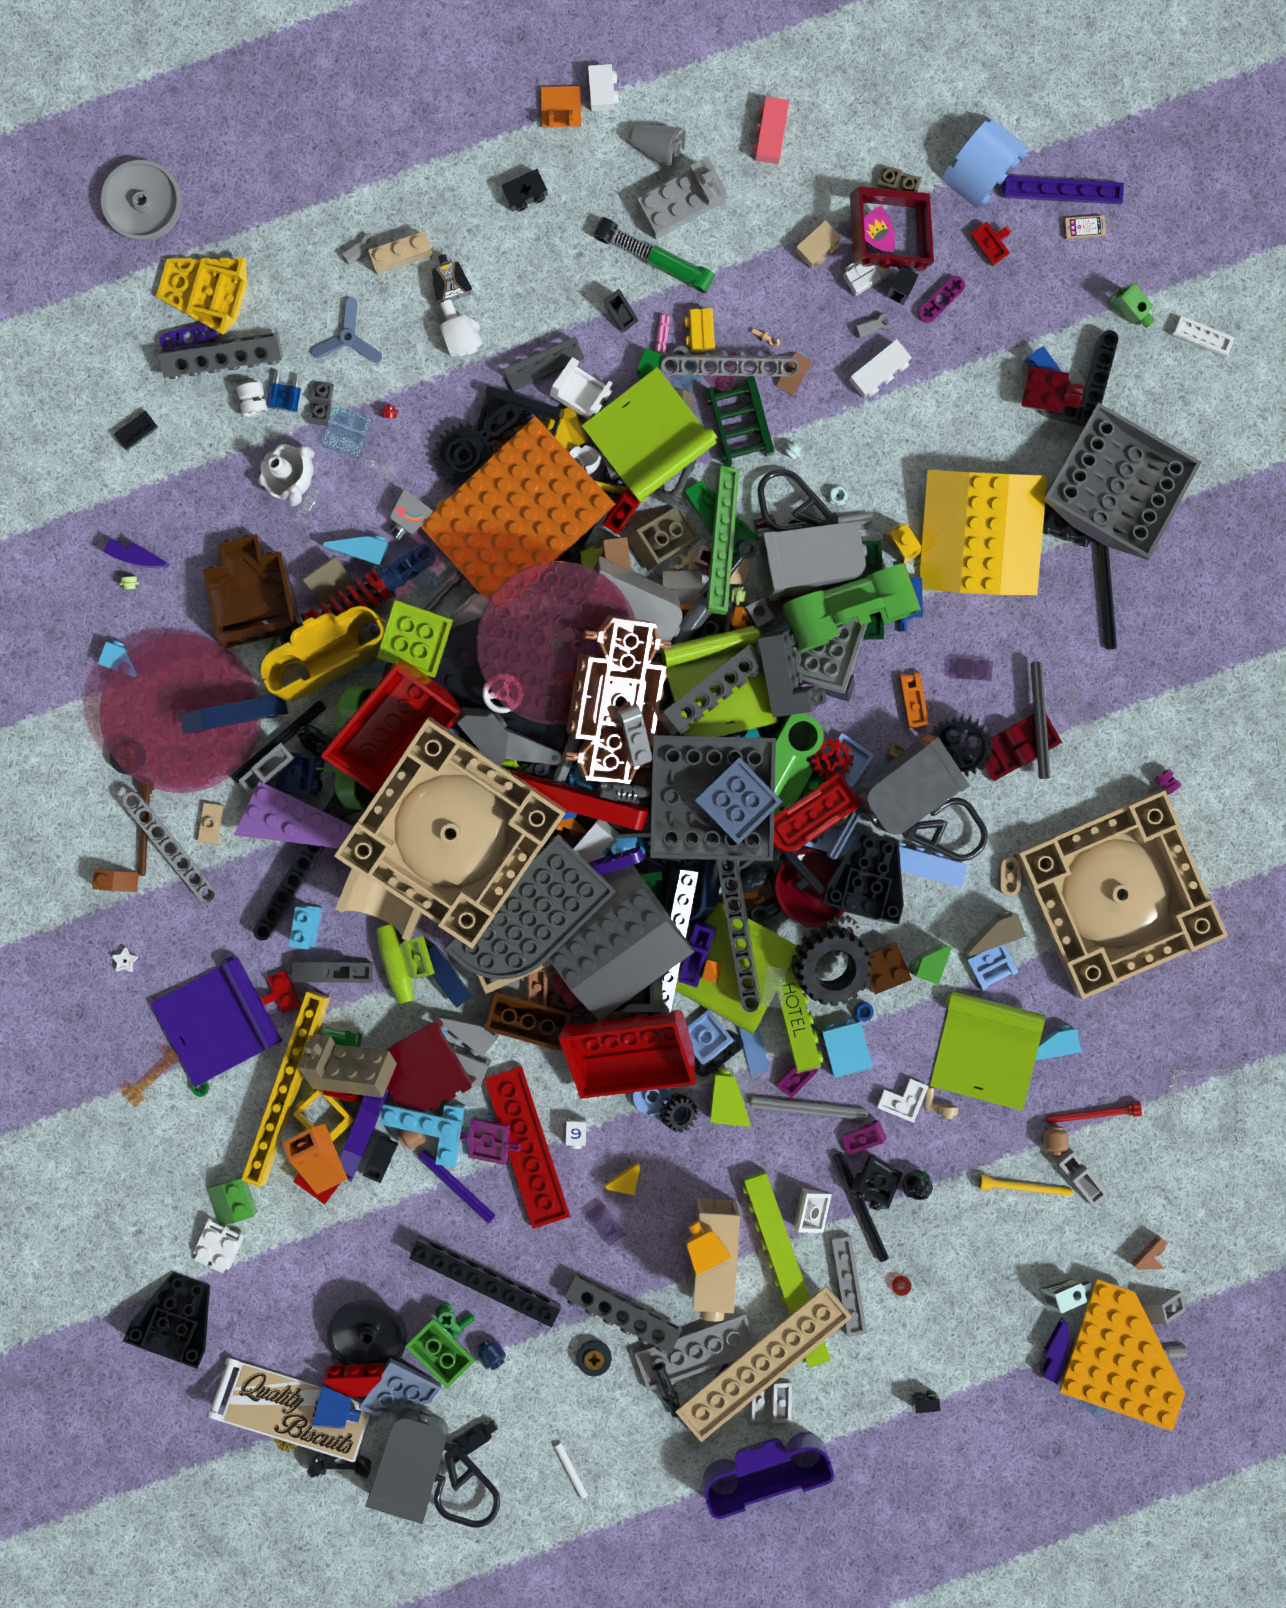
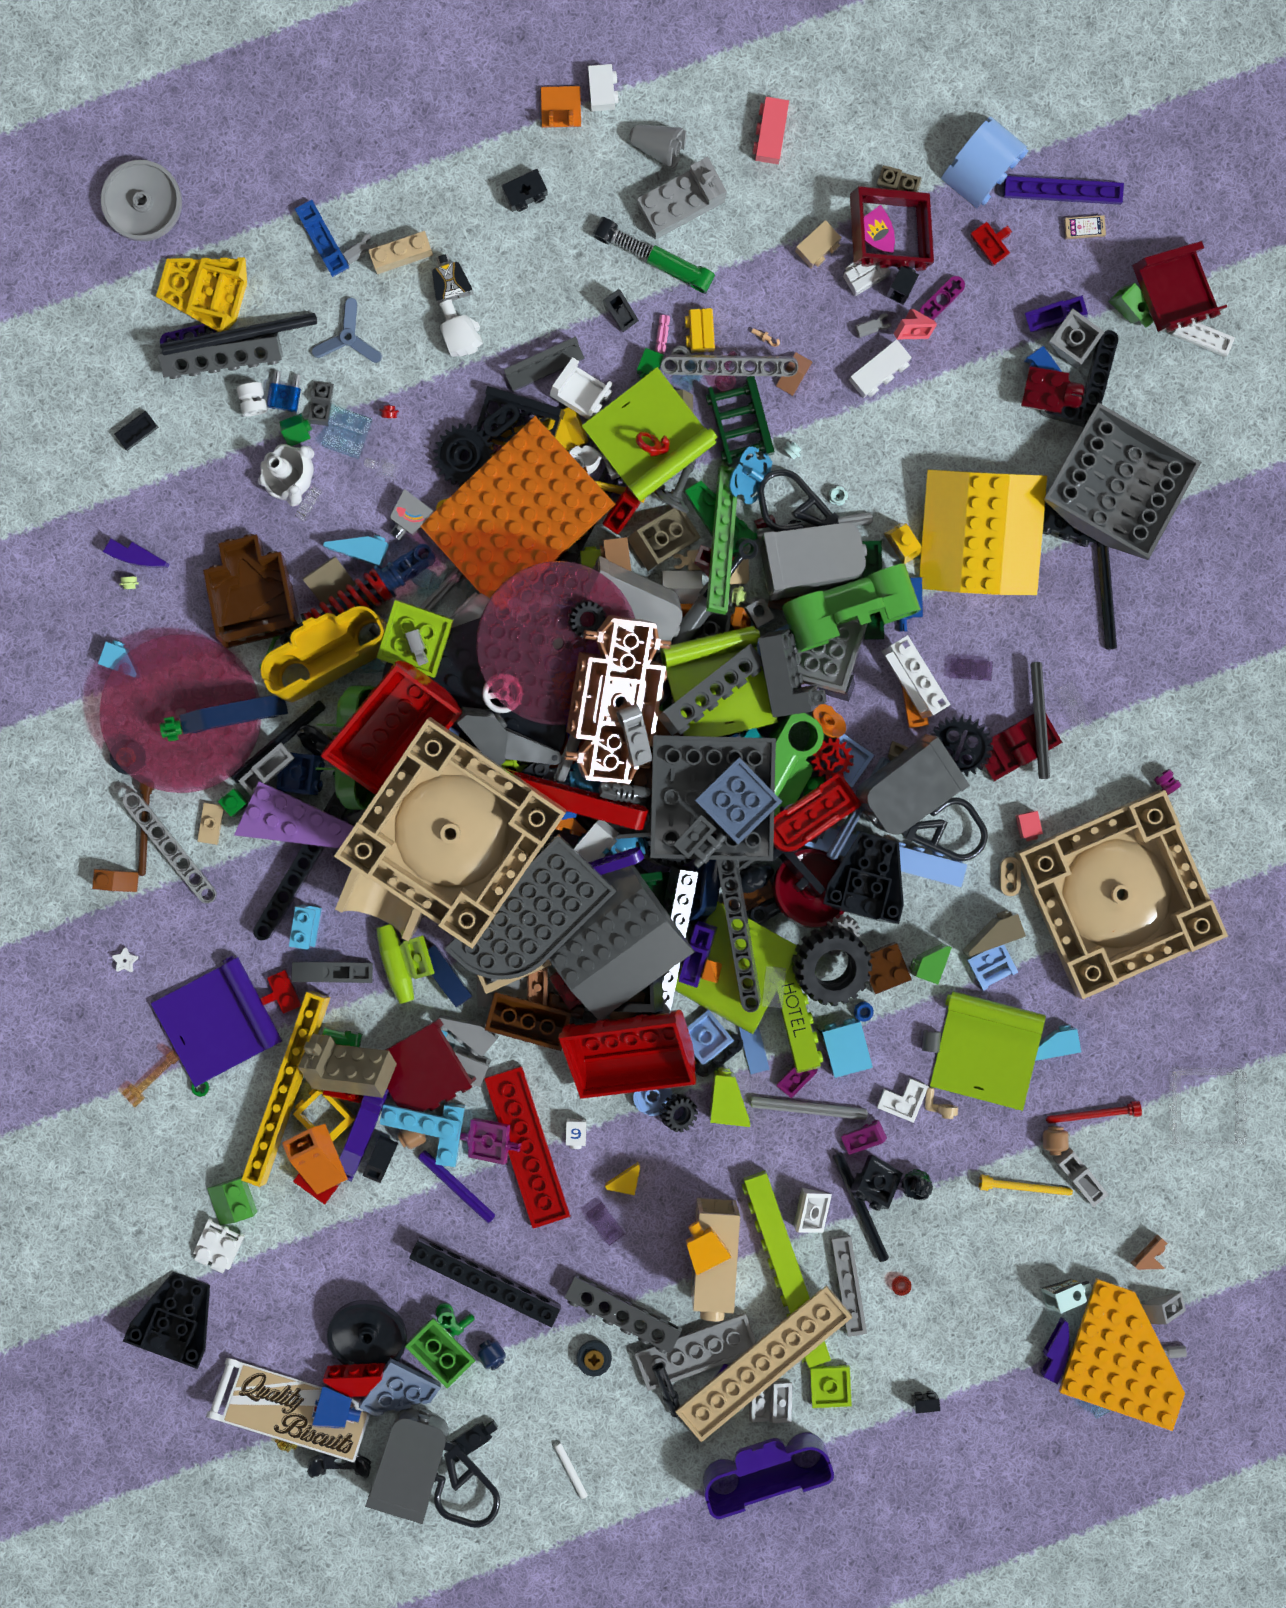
(171, 728): none -> green gear
(233, 802): none -> green brick
(238, 334): none -> black axle
(295, 429): none -> green brick
(322, 238): none -> blue slope
(417, 646): none -> light grey bar
(578, 610): none -> black tyre
(658, 448): none -> red piece
(695, 837): none -> dark grey plate
(749, 475): none -> dark azure shield
(830, 721): none -> orange dish
(830, 1386): none -> lime plate
(915, 326): none -> coral slope
(915, 678): none -> white window
(931, 1041): none -> dark grey beam
(1029, 825): none -> coral brick
(1054, 314): none -> dark purple slope
(1075, 338): none -> light grey slope
(1176, 288): none -> dark red panel

